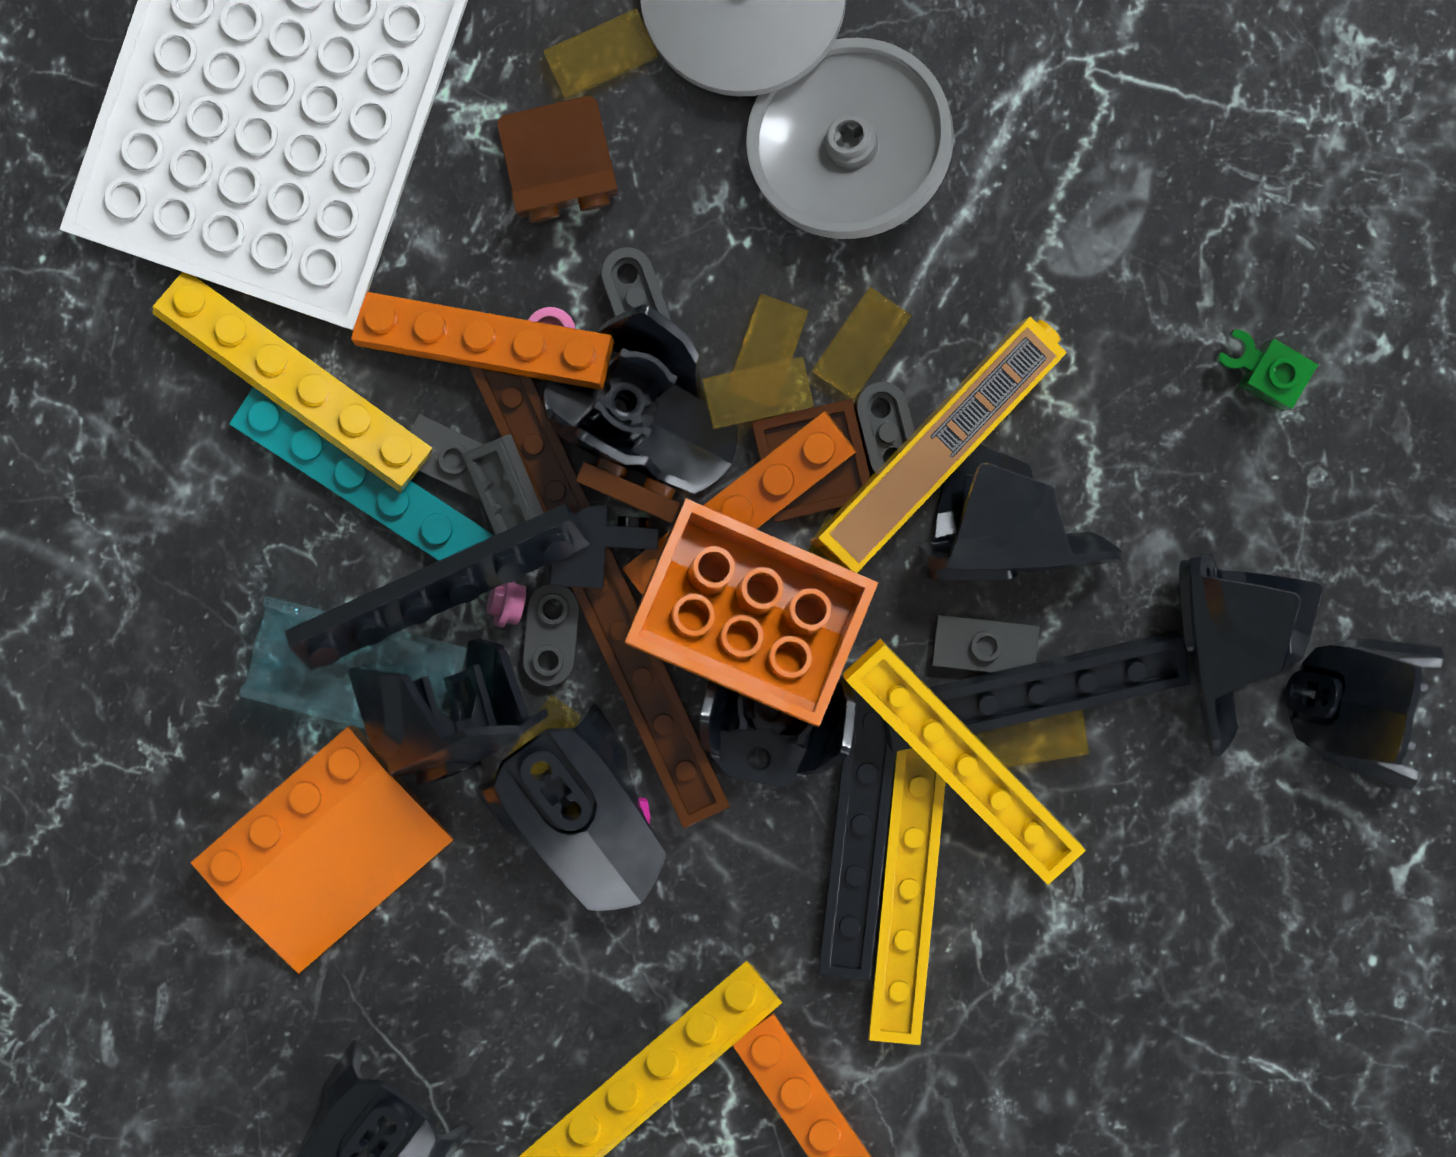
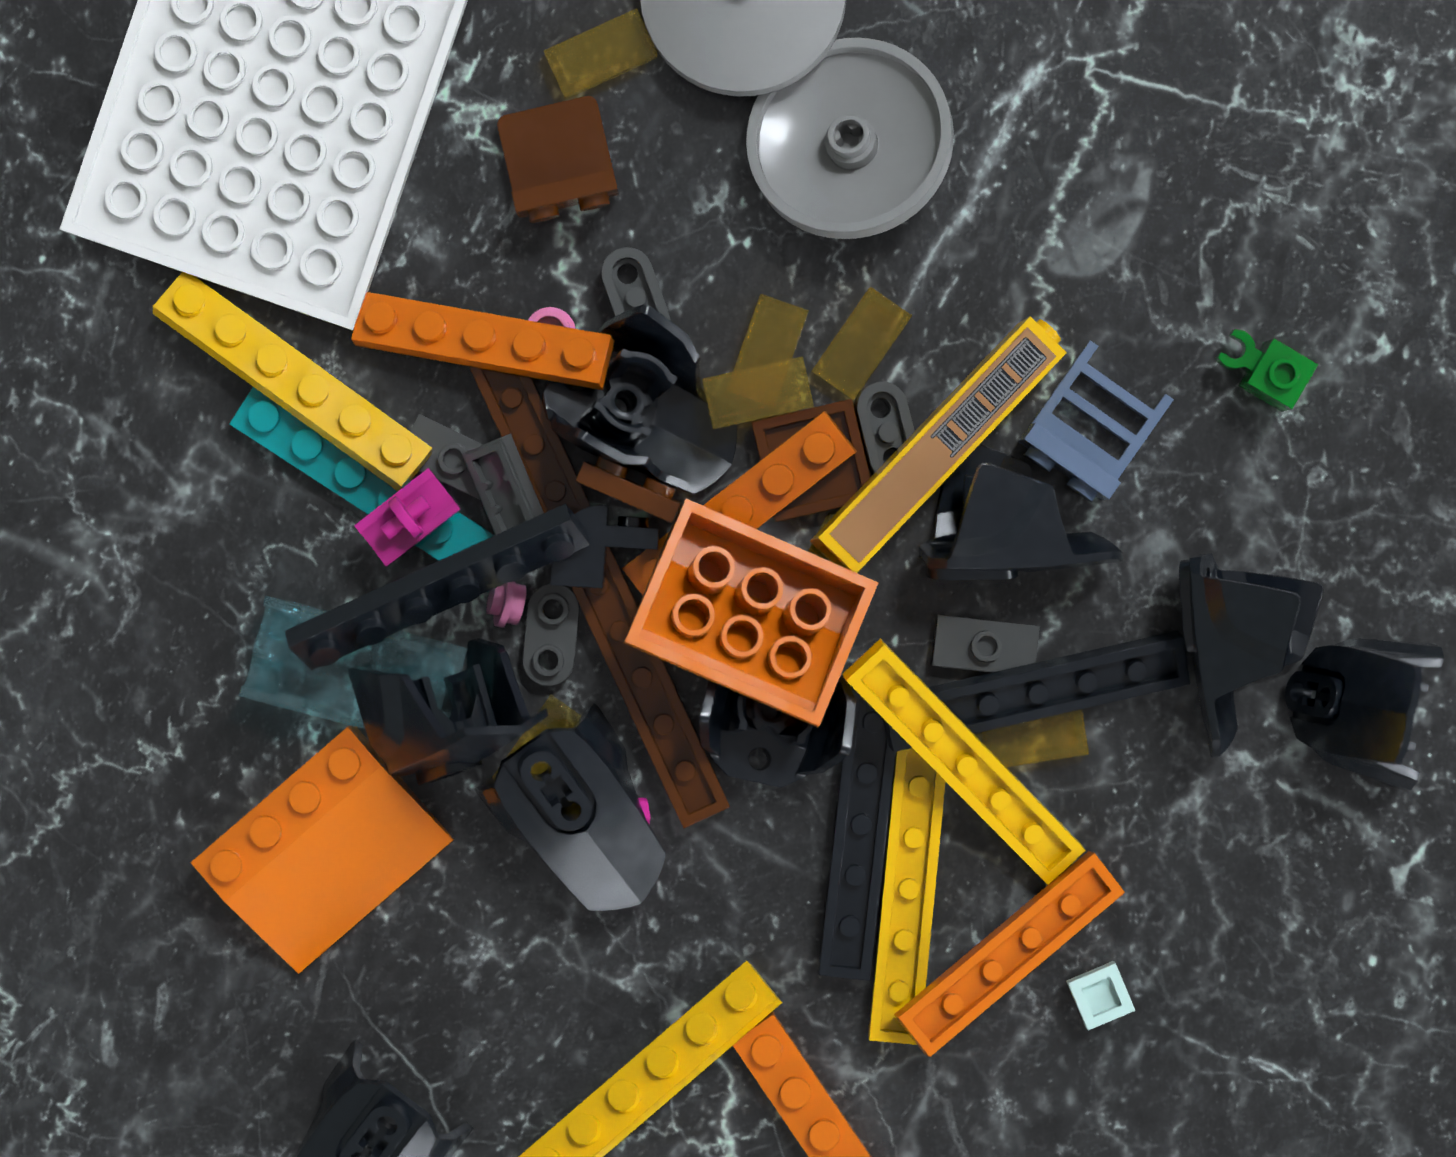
(407, 517): none -> dark pink hips
(1009, 953): none -> orange plate
(1060, 446): none -> sand blue plate
(1100, 995): none -> light aqua plate

